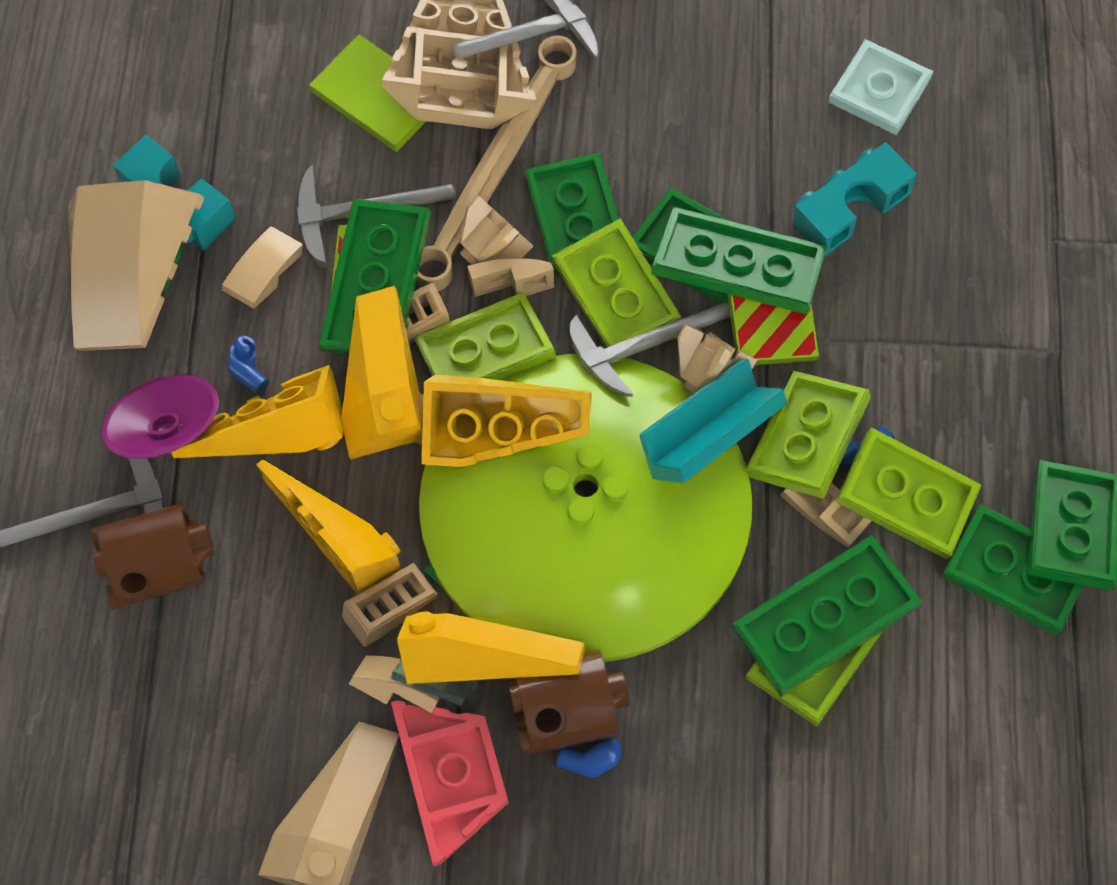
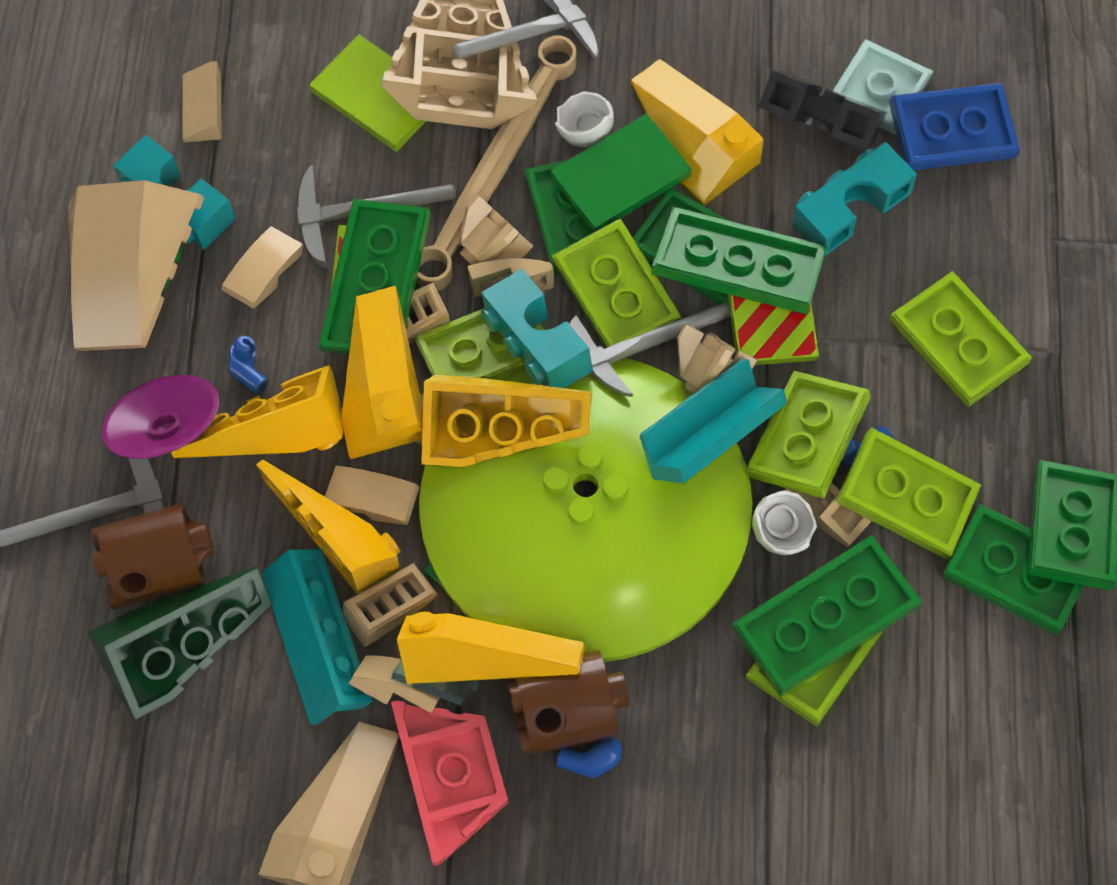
(168, 641): none -> dark green wedge
(202, 103): none -> tan slope
(314, 633): none -> teal panel
(373, 494): none -> tan slope
(550, 356): none -> teal arch
(585, 119): none -> white hair
(621, 173): none -> green tile
(701, 128): none -> yellow wedge
(784, 523): none -> white hair
(823, 109): none -> black arch
(954, 126): none -> blue tile
(960, 339): none -> lime tile

